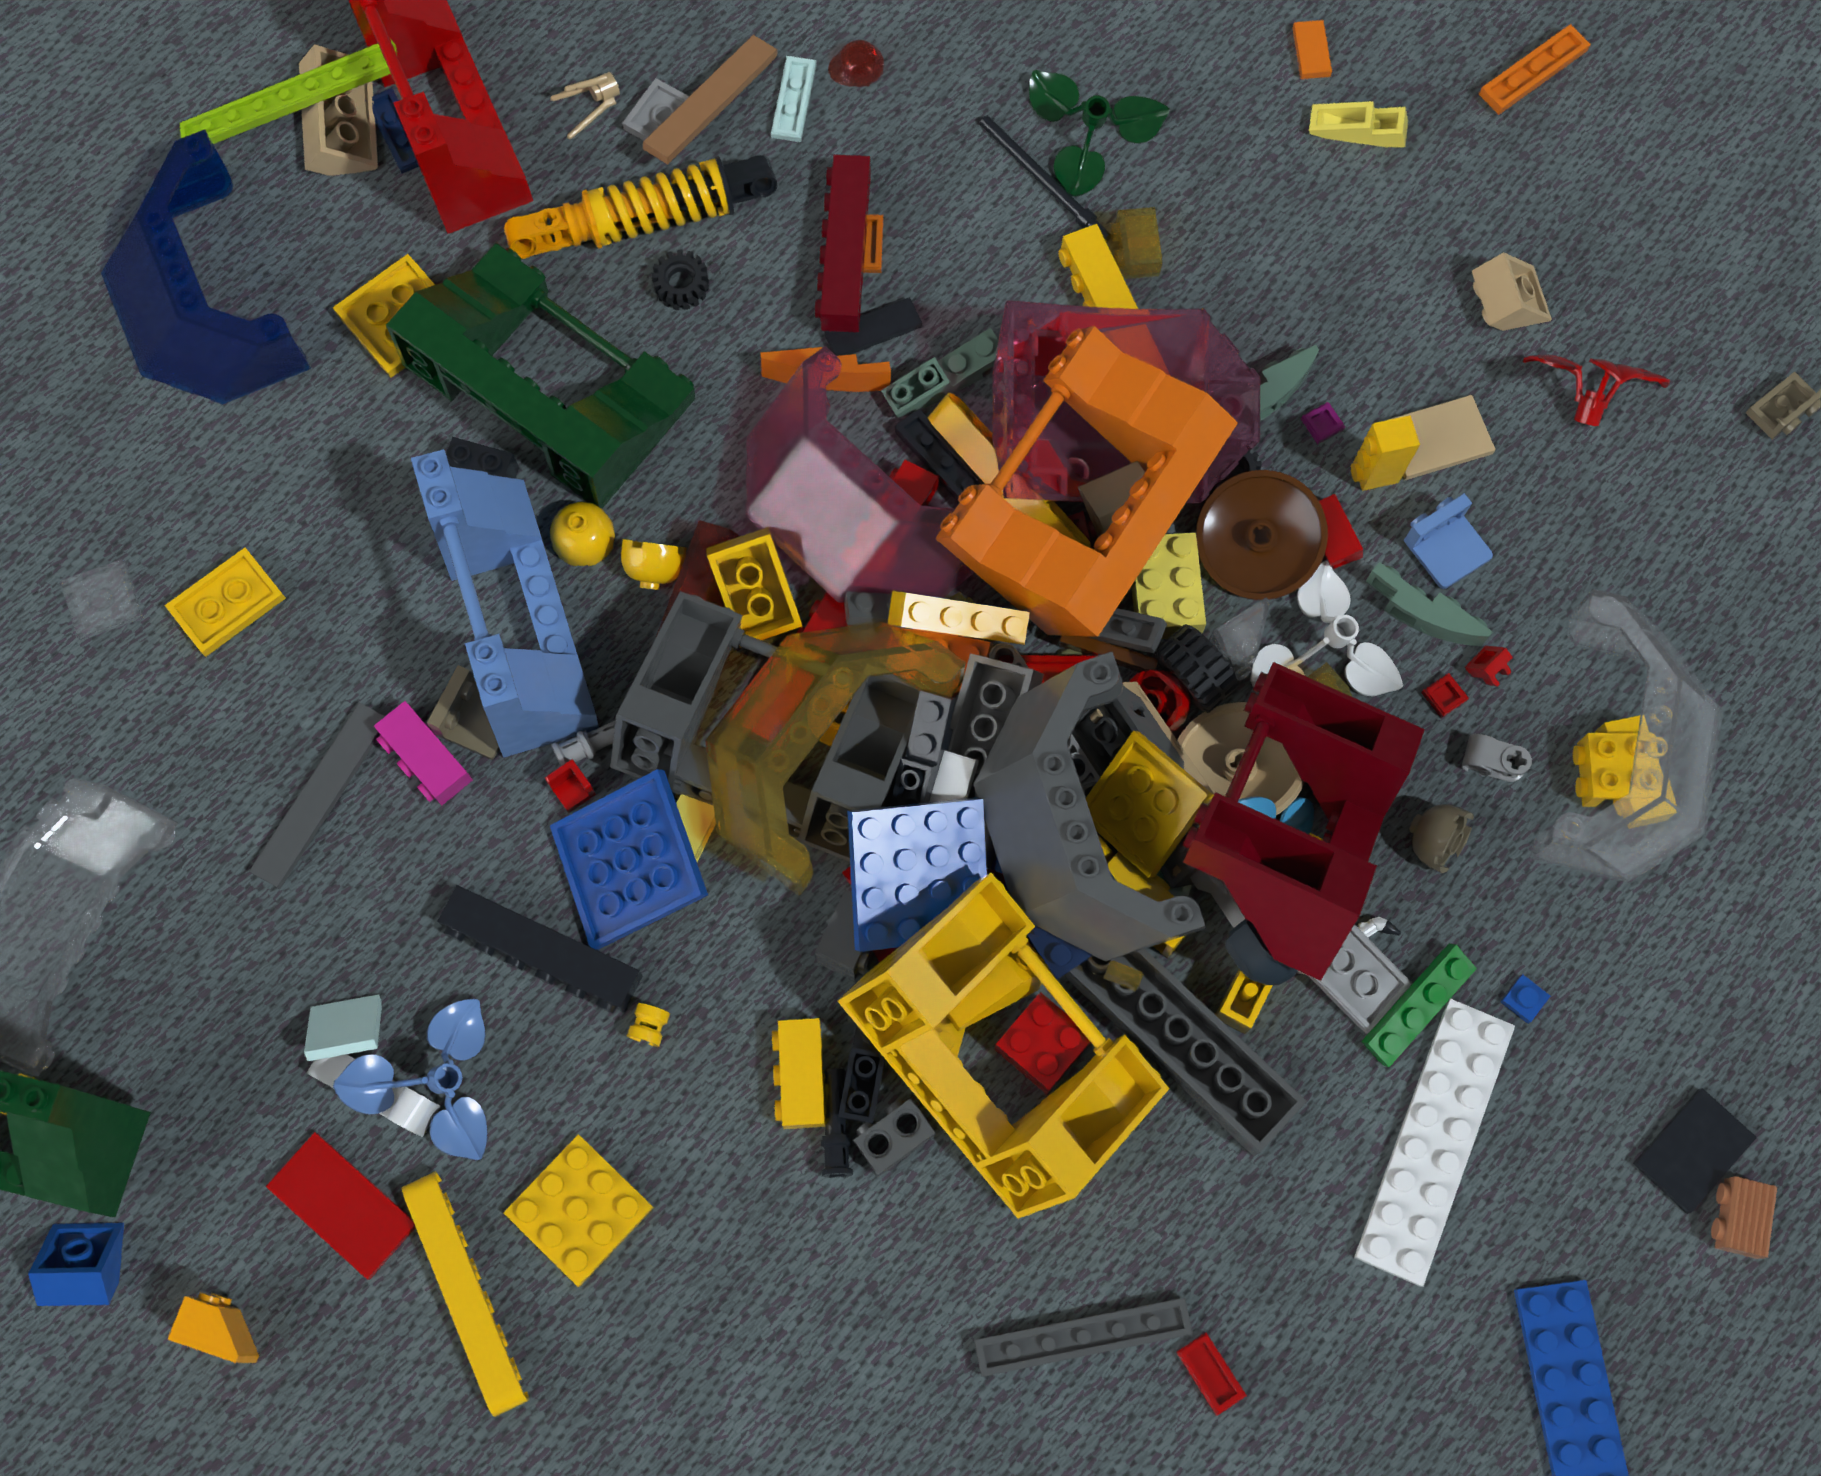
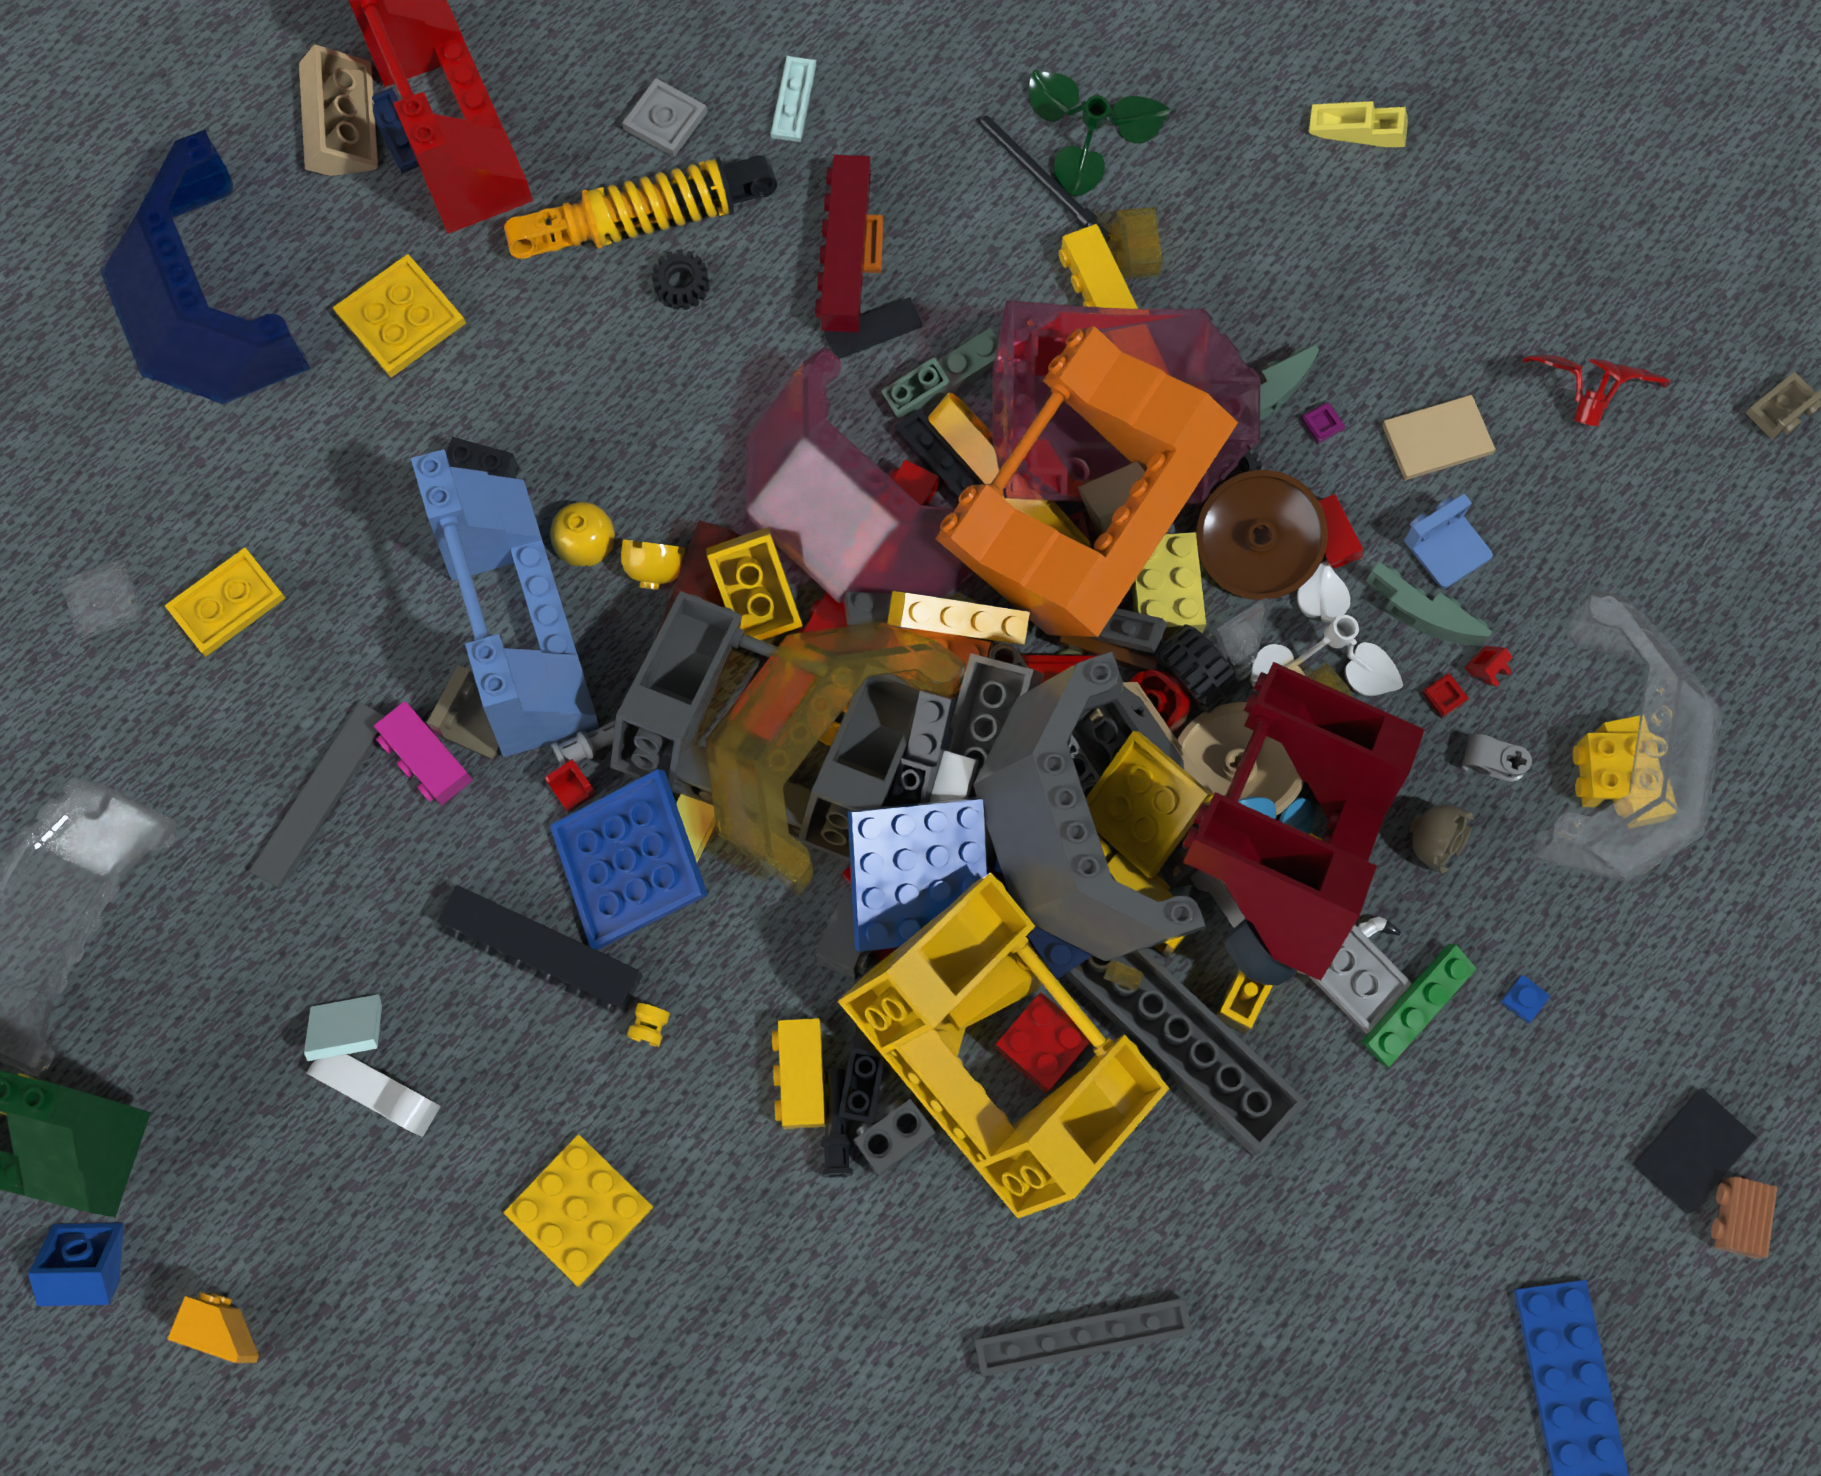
(290, 95): lime tile -> none
(342, 1205): red tile -> none
(461, 1127): medium blue plant -> none
(466, 1301): yellow beam -> none
(590, 447): dark green brick -> none
(601, 88): tan plant -> none
(709, 99): medium nougat tile -> none
(852, 377): orange slope -> none
(857, 64): clear red hat -> none
(1211, 1374): red tile -> none
(1312, 49): orange tile -> none
(1385, 453): yellow brick -> none
(1434, 1143): white plate -> none
(1510, 293): tan slope -> none
(1534, 69): orange plate -> none

